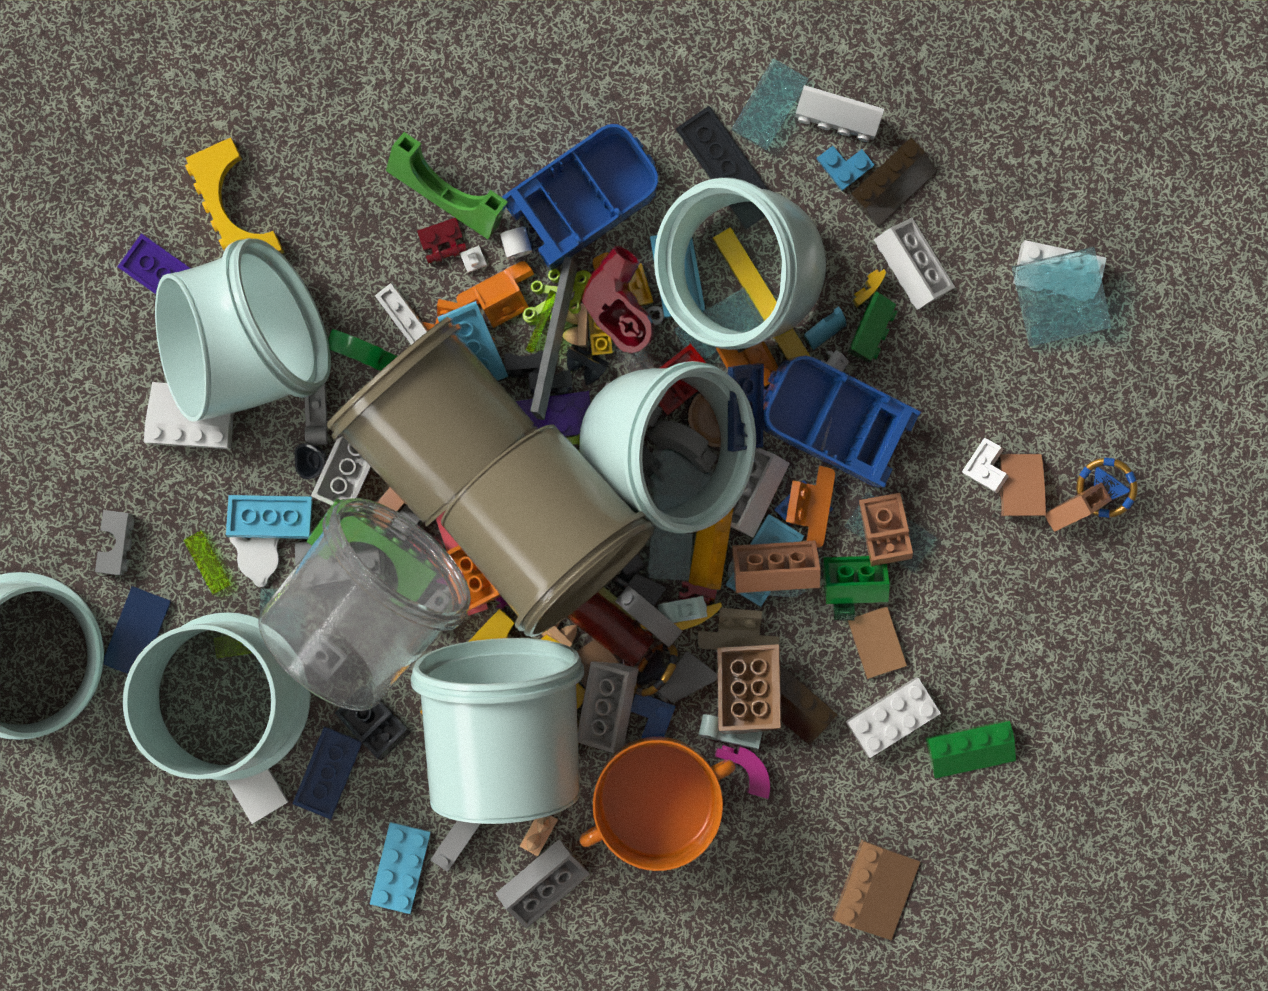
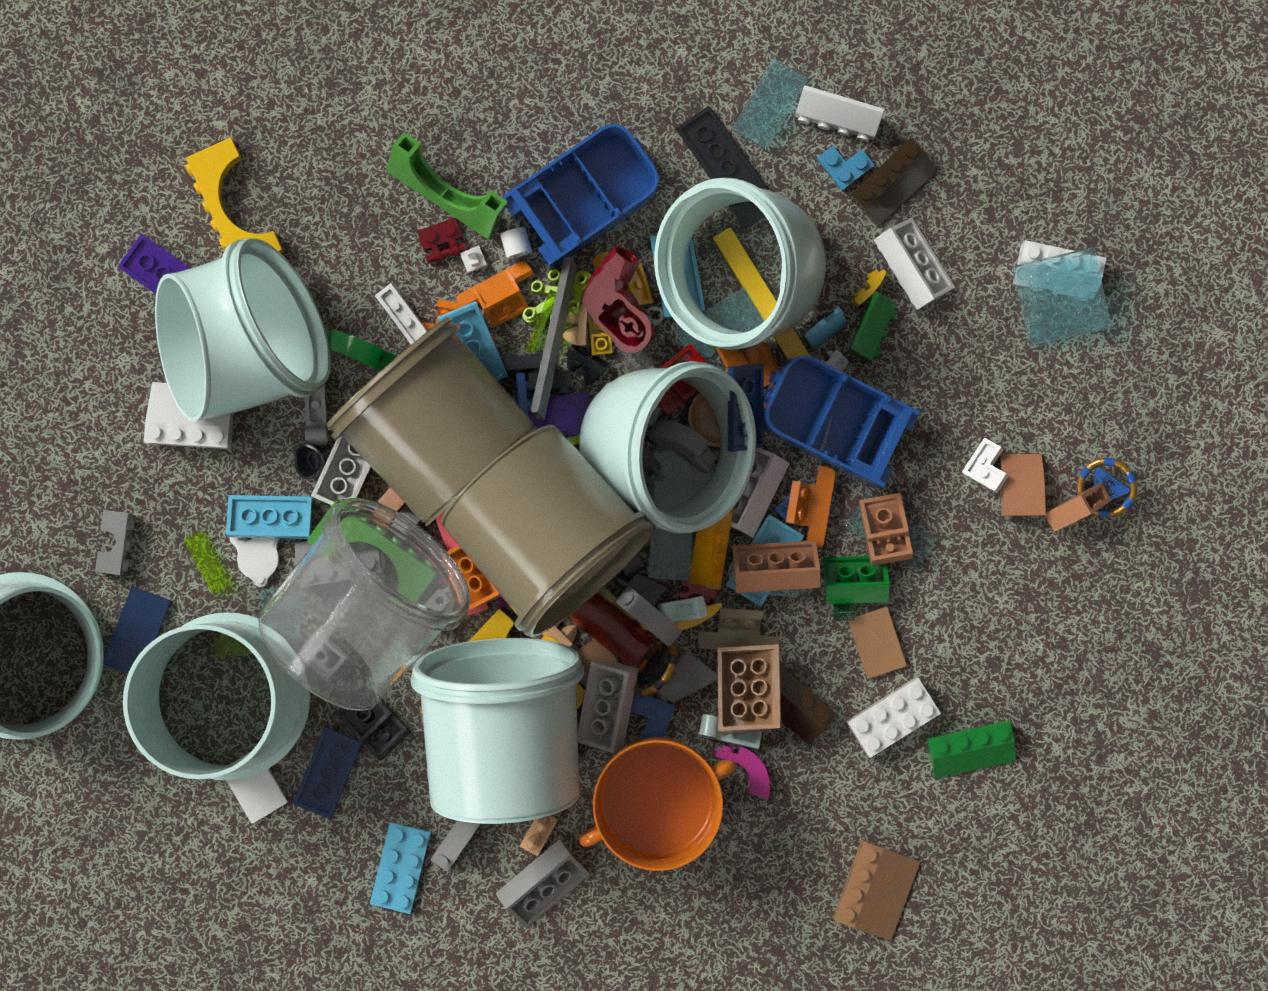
(521, 388): none -> blue plate

